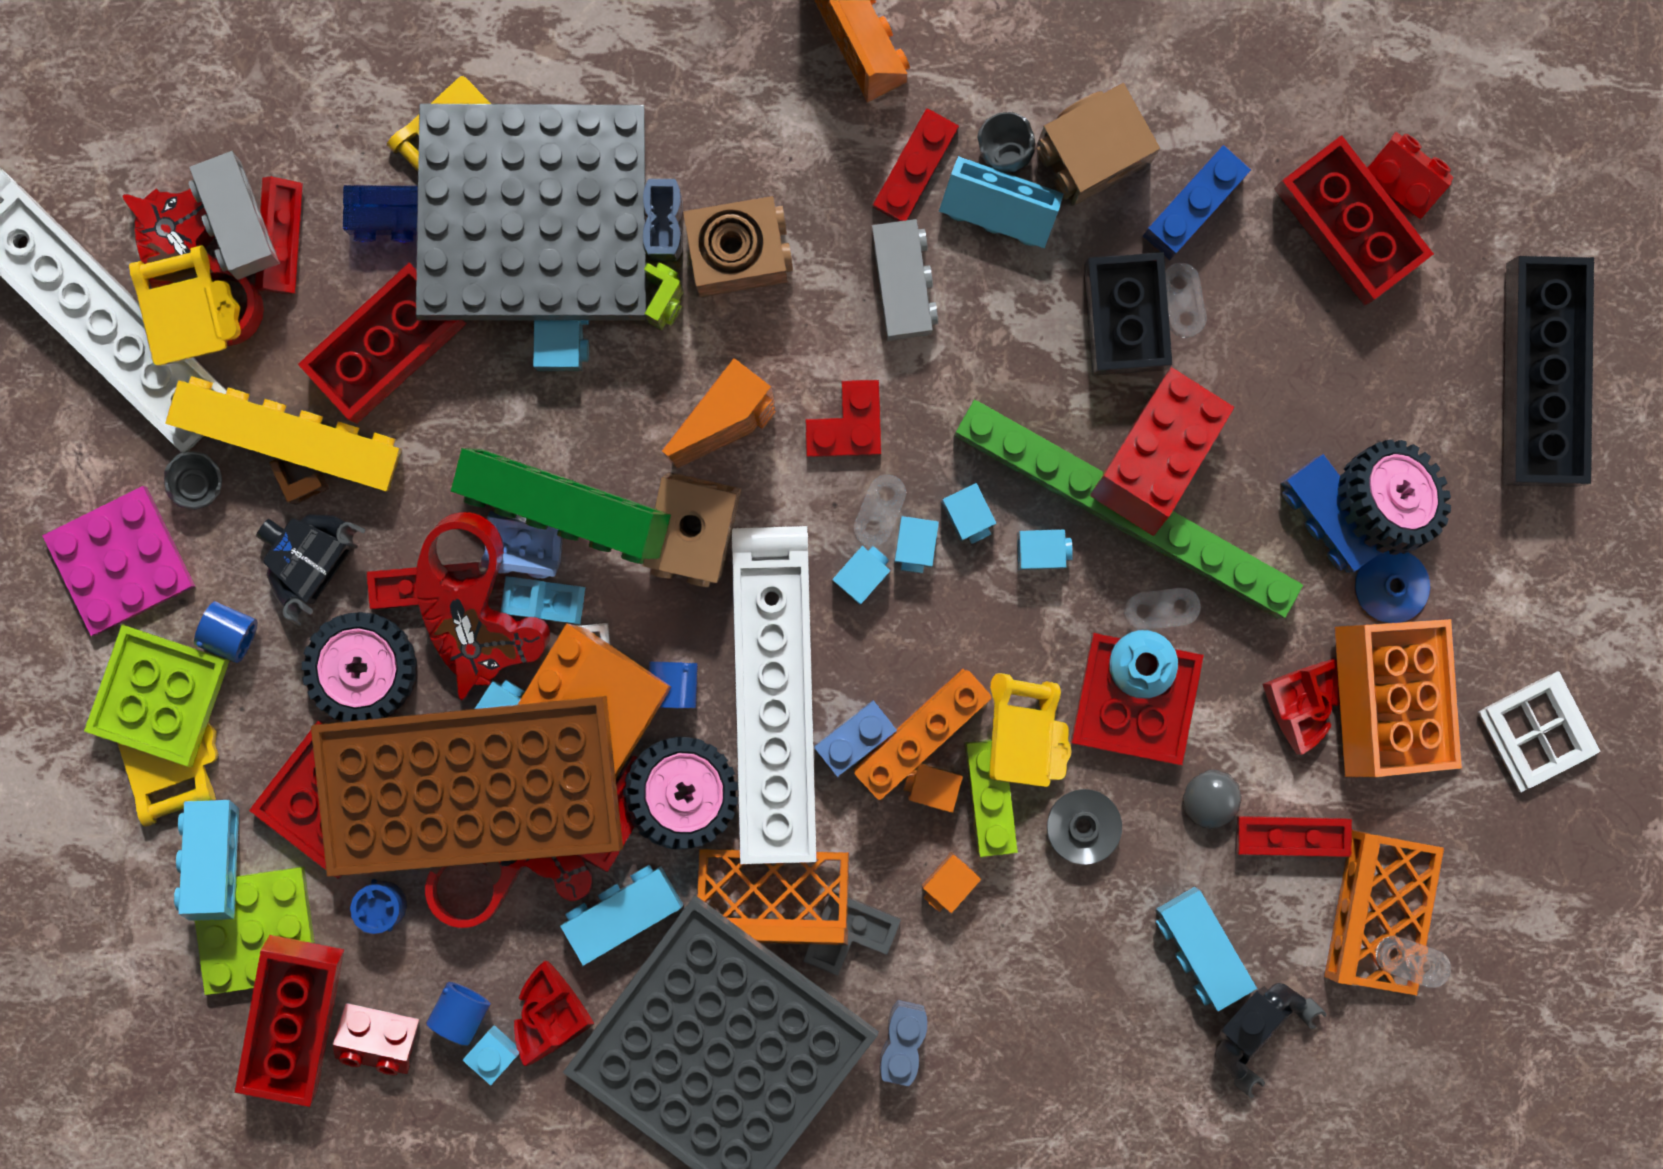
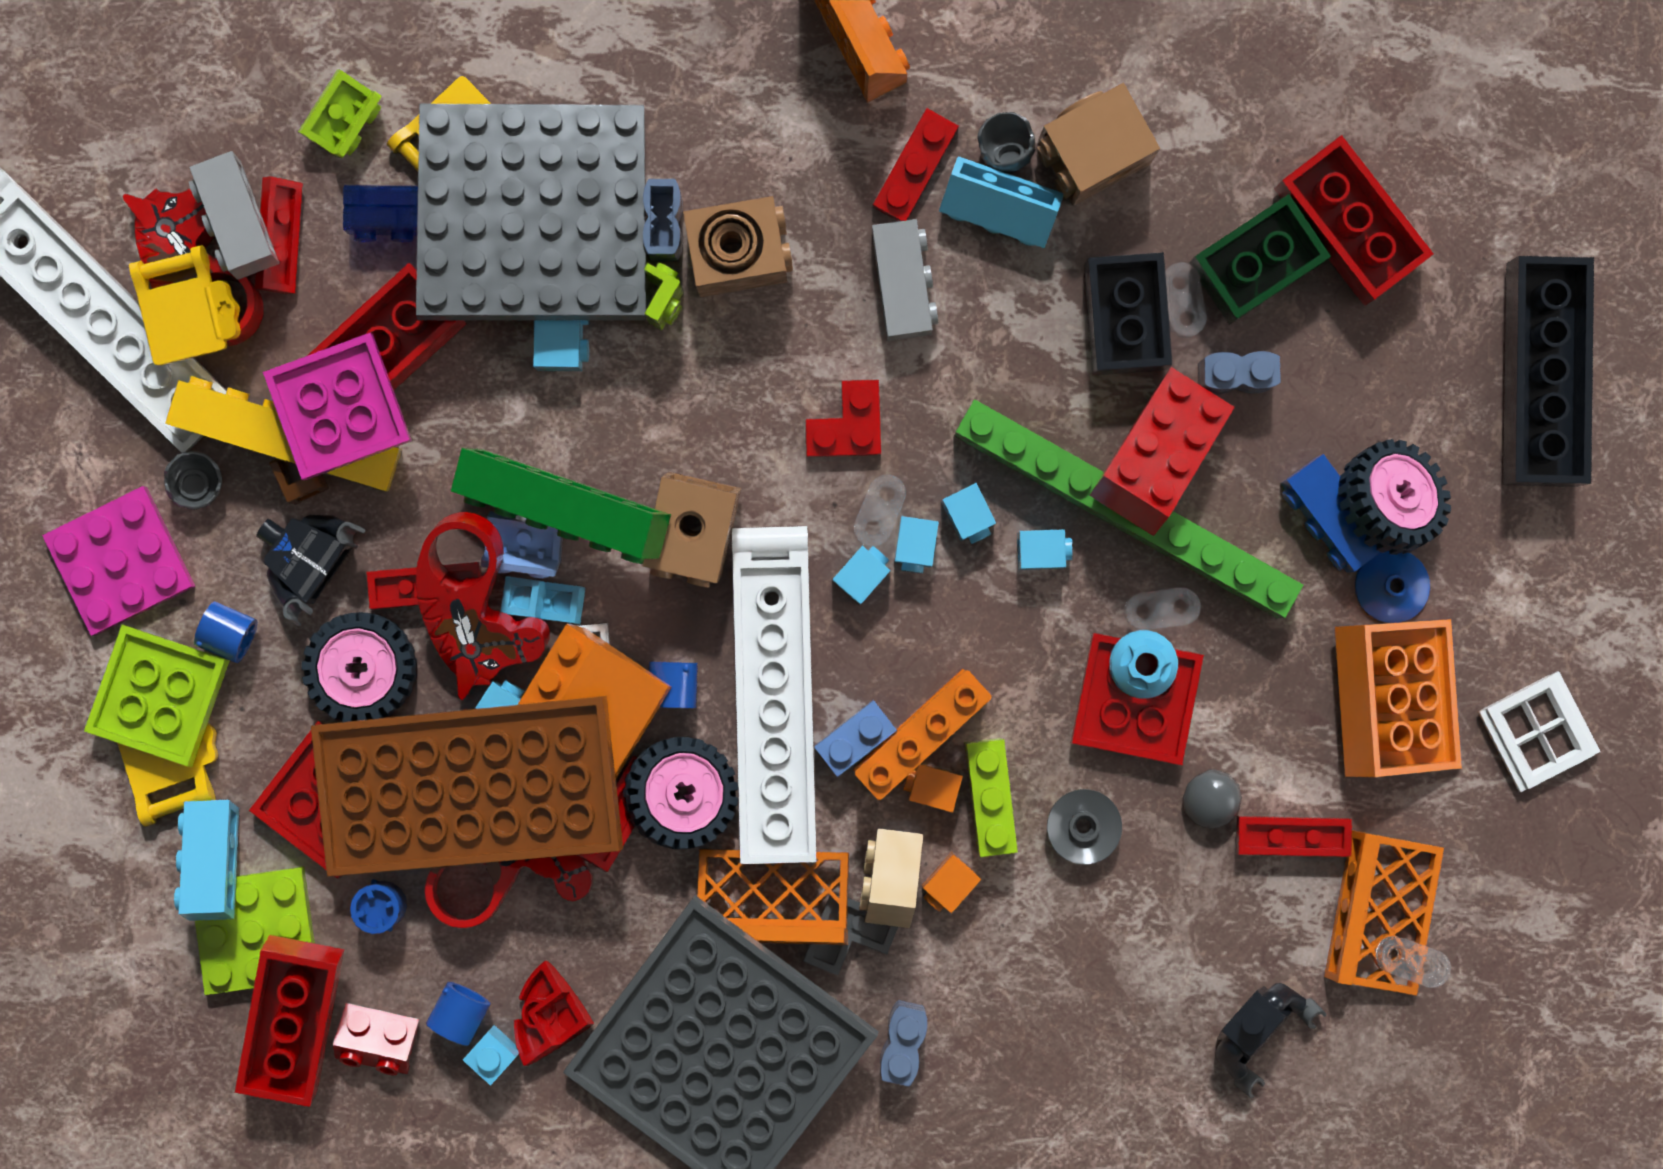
(337, 406): none -> dark pink plate
(341, 115): none -> lime bracket
(621, 913): medium azure brick -> none
(725, 414): orange slope -> none
(893, 880): none -> tan brick
(1027, 741): yellow piece -> none
(1196, 202): blue brick -> none
(1204, 949): medium azure brick -> none
(1249, 374): none -> sand blue brick
(1259, 259): none -> dark green brick
(1304, 702): red brick -> none
(1410, 174): red bracket -> none

